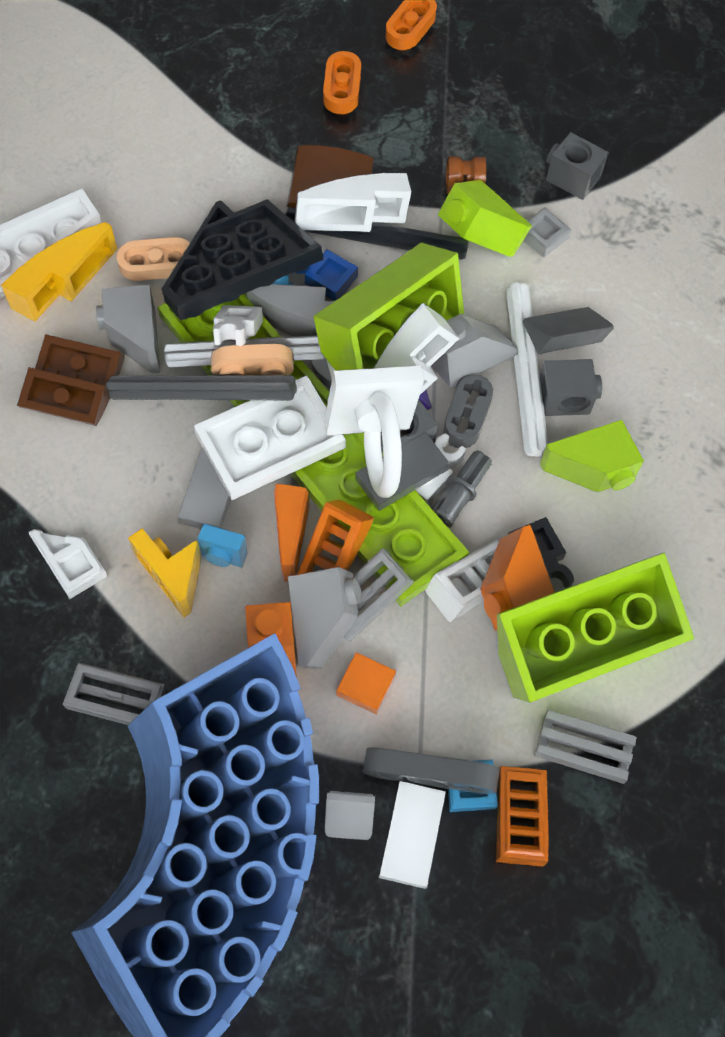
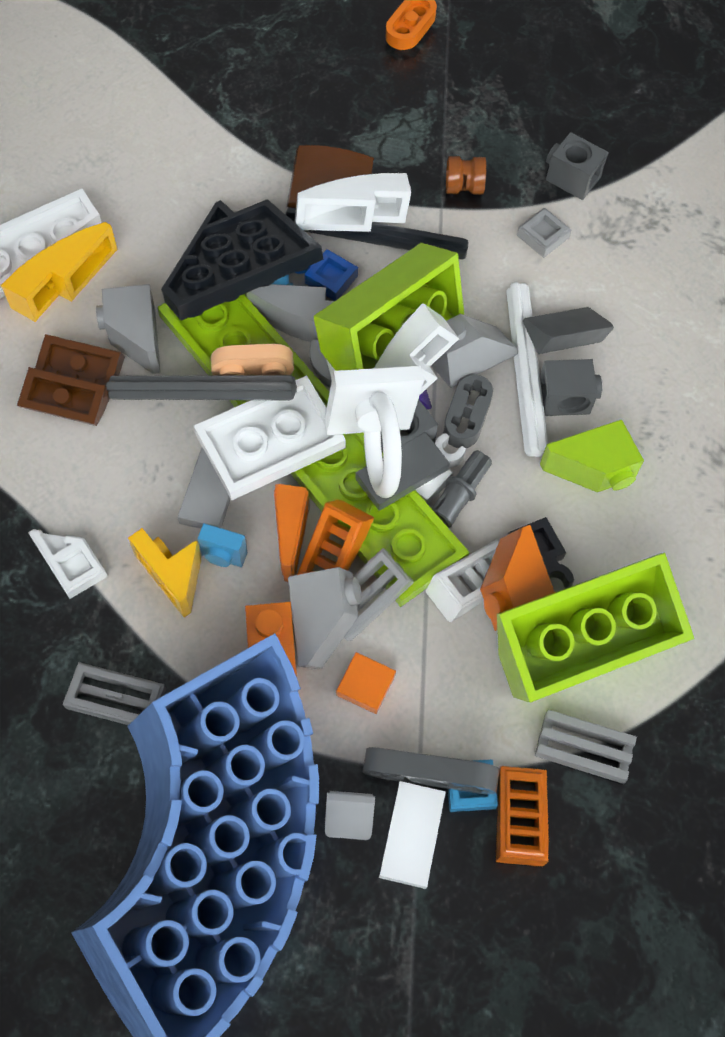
(154, 254): light nougat plate -> none
(200, 352): light grey axle -> none
(236, 323): white plate -> none
(342, 82): orange plate -> none
(484, 217): lime slope -> none

